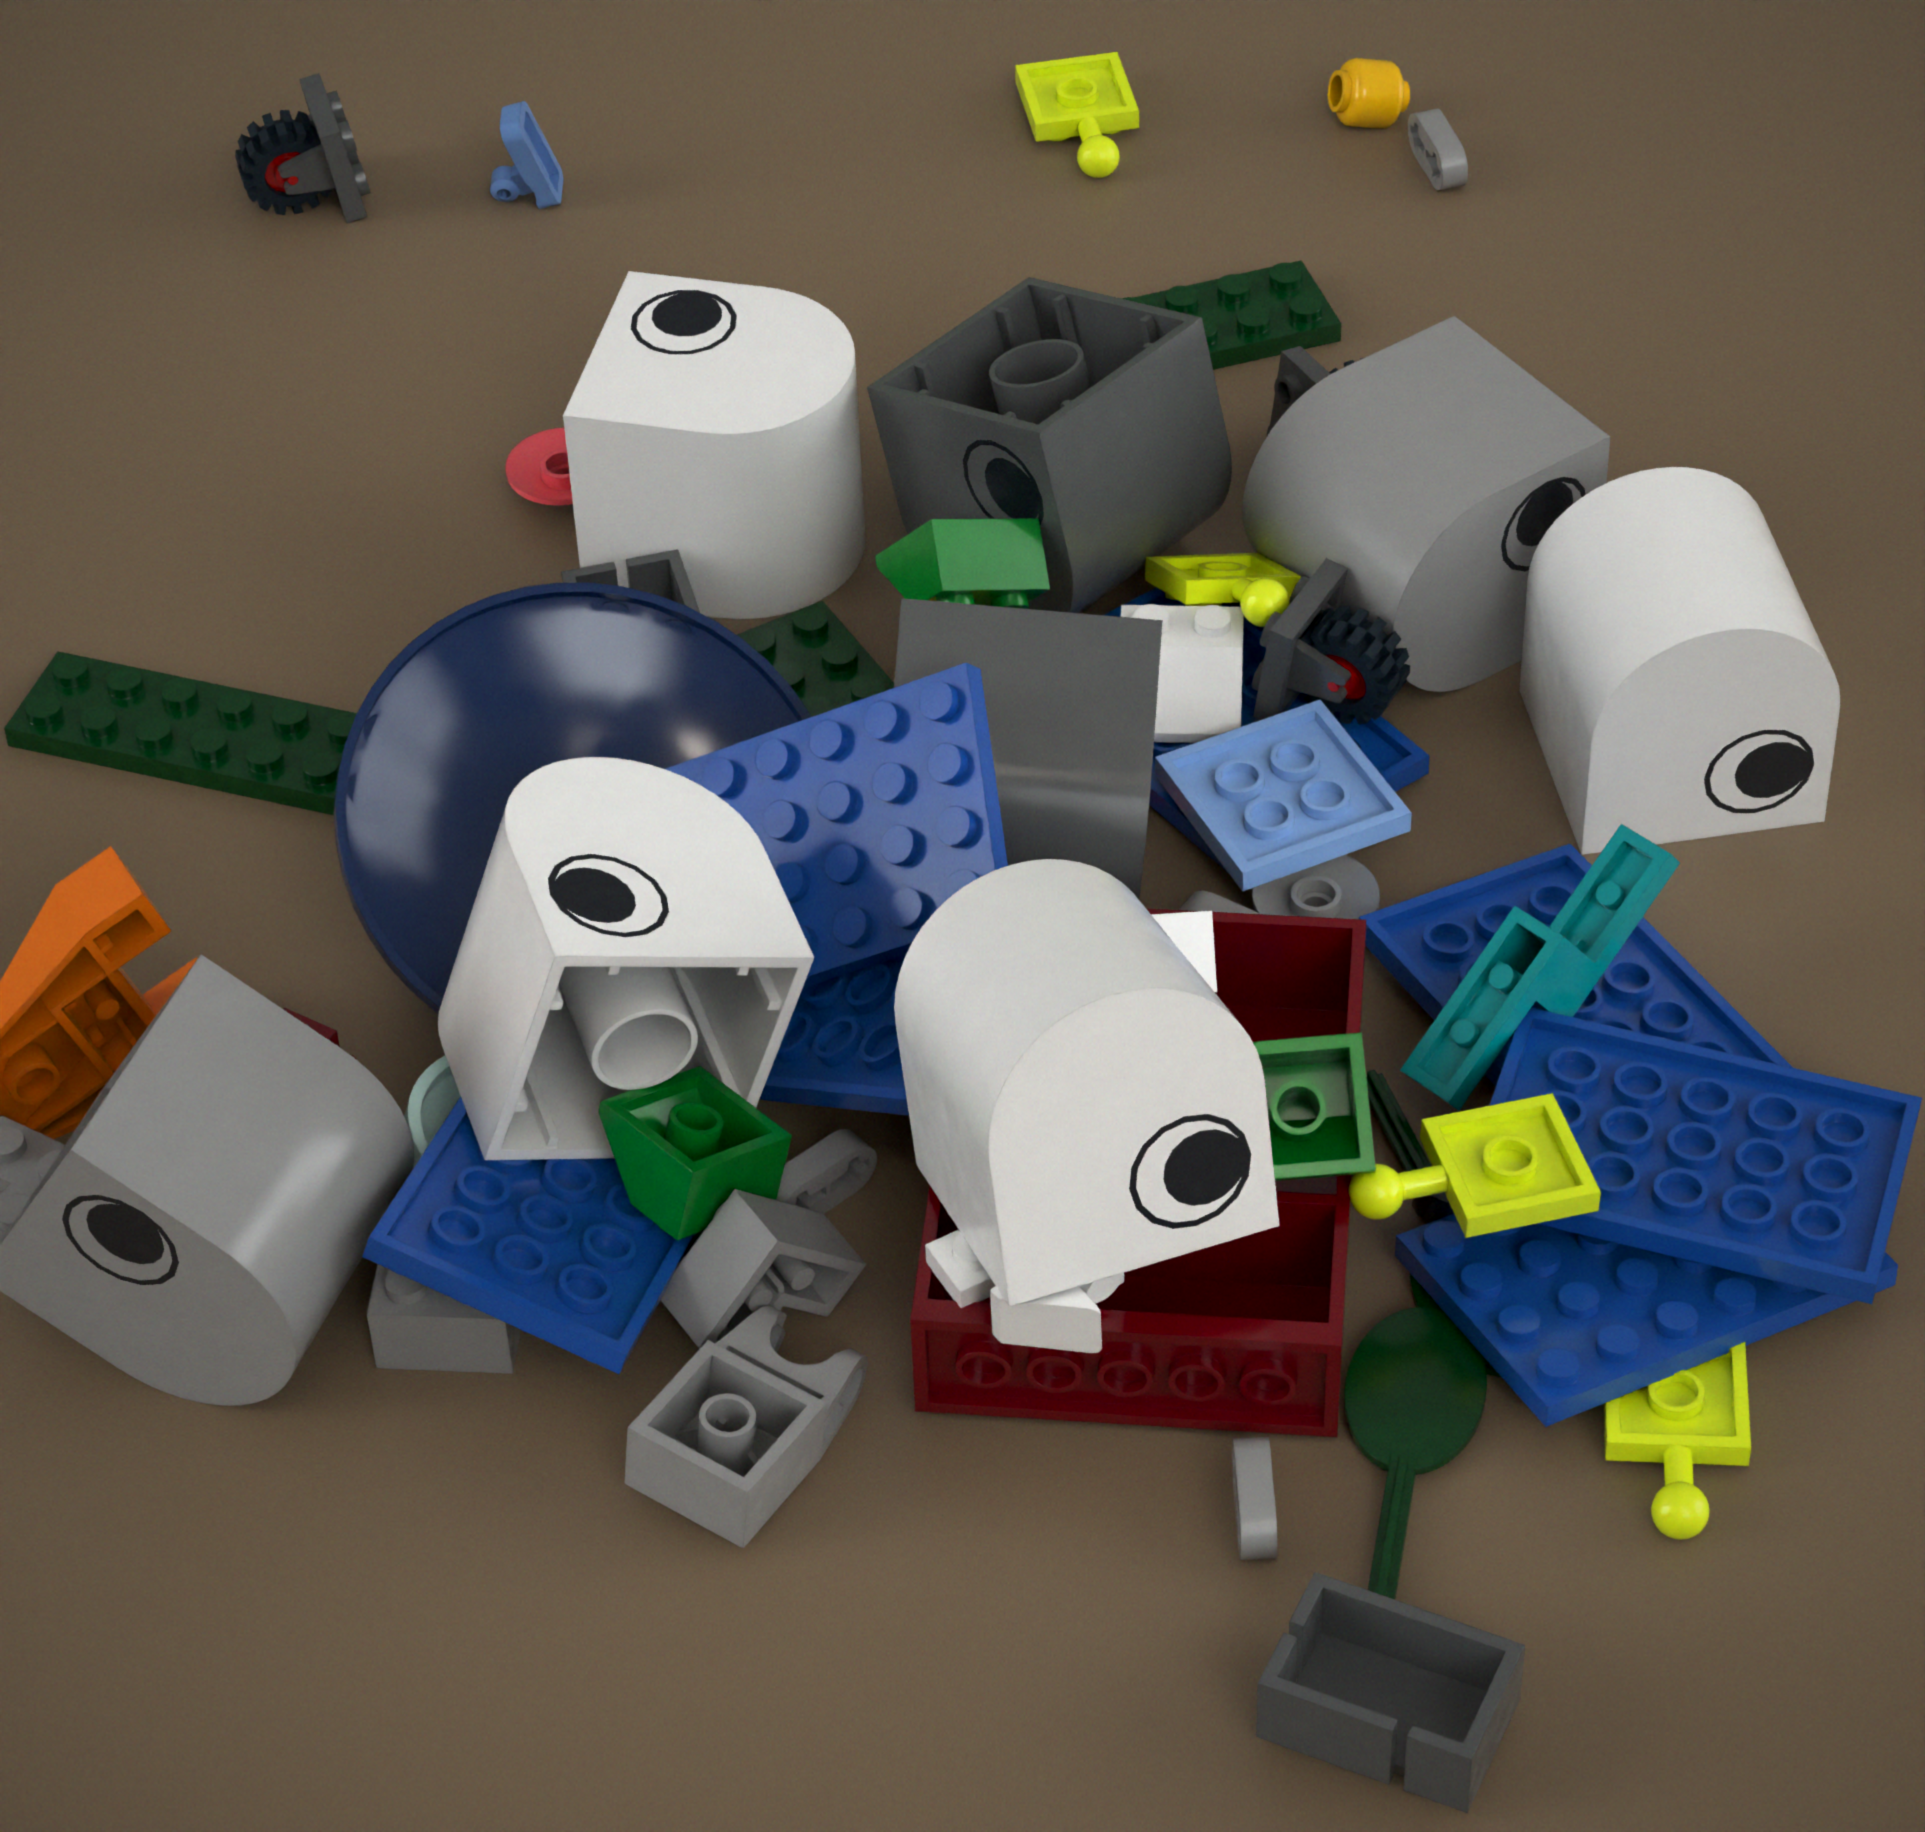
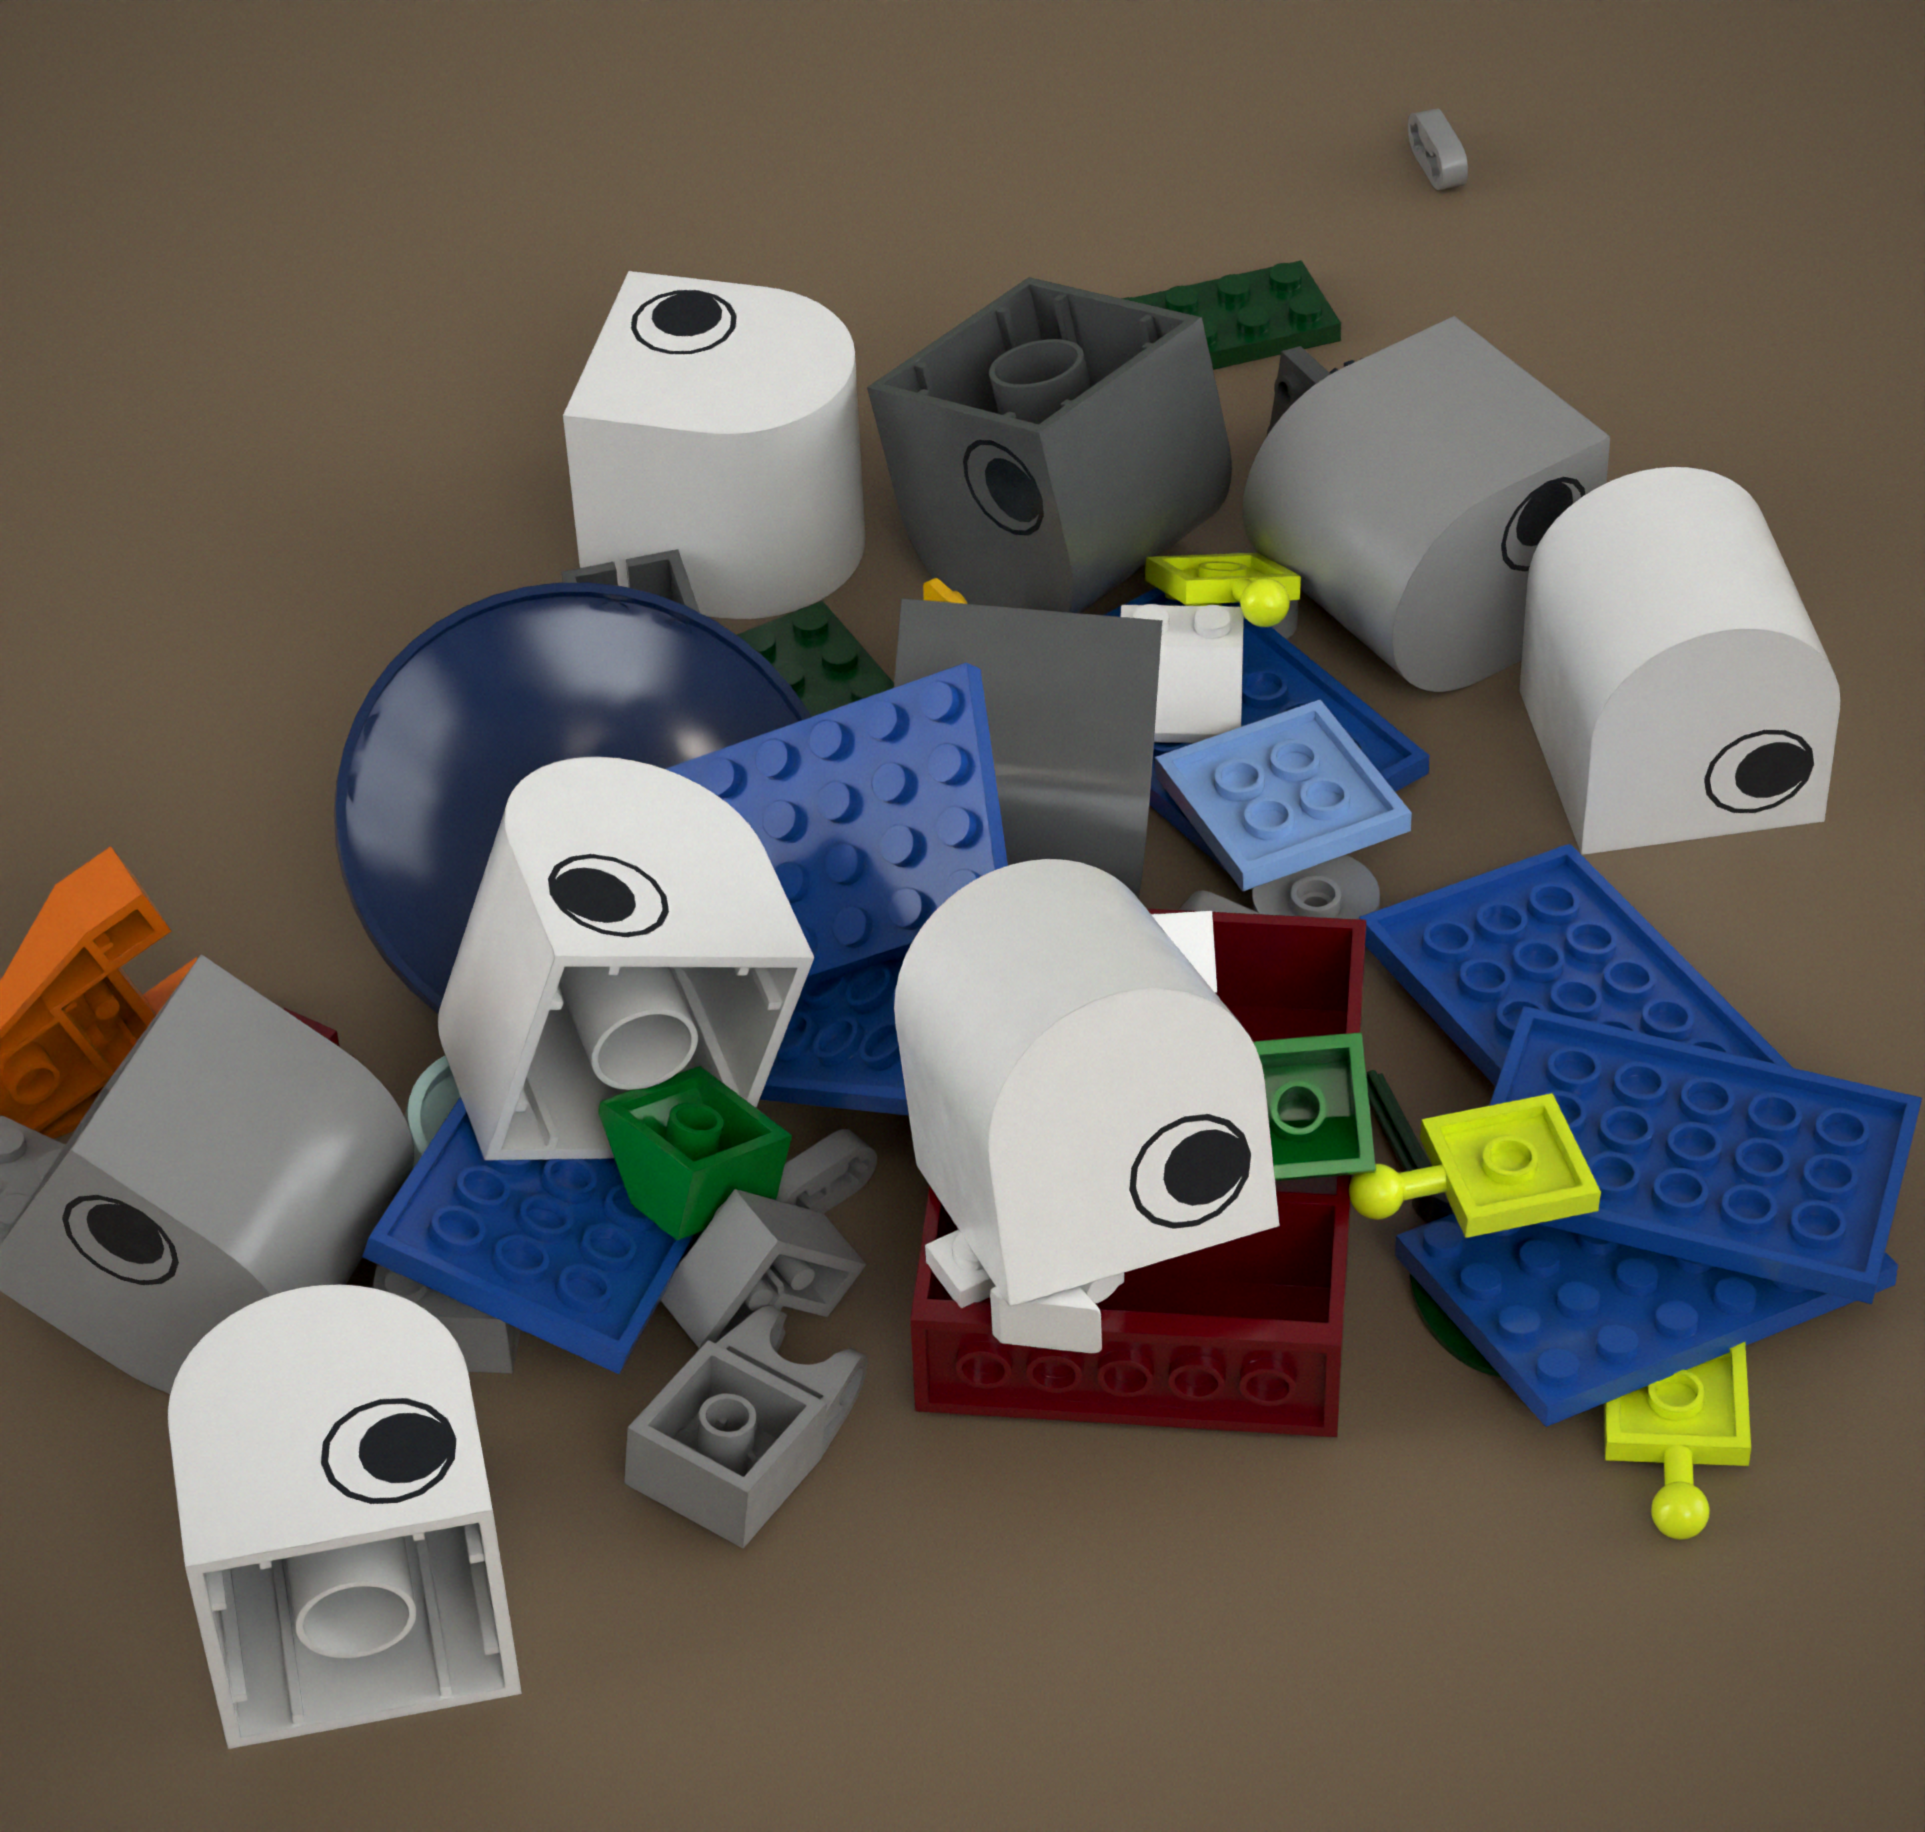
(184, 731): dark green plate -> none
(305, 156): plate -> none
(337, 1516): none -> white brick
(535, 163): medium blue piece -> none
(540, 468): coral dish -> none
(969, 562): green slope -> none
(1080, 99): neon yellow plate -> none
(1254, 1498): light grey beam -> none
(1328, 654): plate -> none
(1368, 93): yellow head -> none
(1390, 1691): dark grey piece -> none
(1410, 1410): dark green piece -> none
(1539, 966): teal bracket -> none

